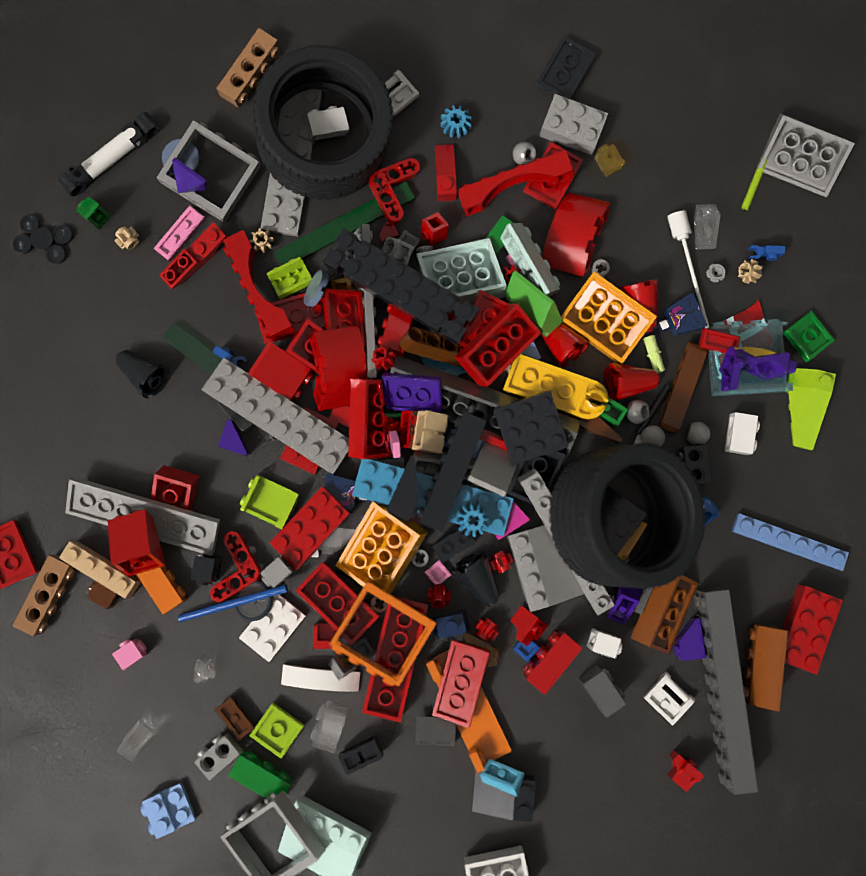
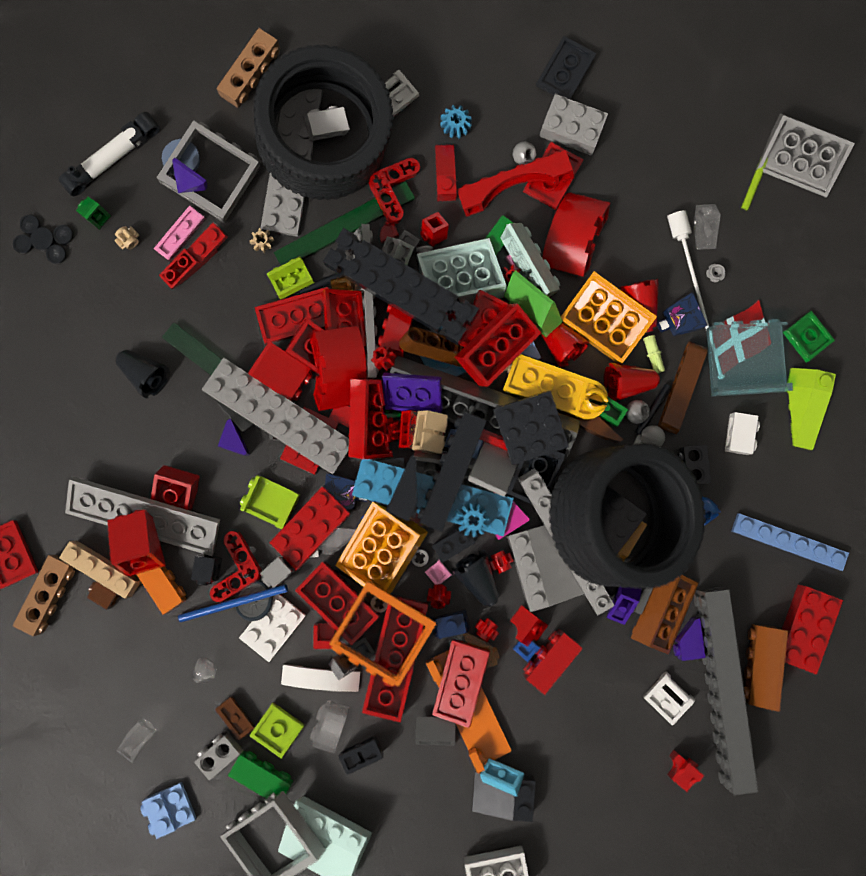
(130, 653): bright pink brick -> none
(227, 354): blue plate -> none
(275, 320): red arch -> none
(314, 289): sand blue tile -> none
(395, 444): bright pink tile -> none
(597, 264): light grey bush -> none
(601, 690): dark grey brick -> none
(604, 643): white brick -> none
(608, 165): clear yellow brick -> none
(698, 433): light grey piece -> none
(717, 340): red tile -> none
(750, 271): tan gear -> none
(755, 361): dark purple hips -> none
(771, 253): blue plate -> none

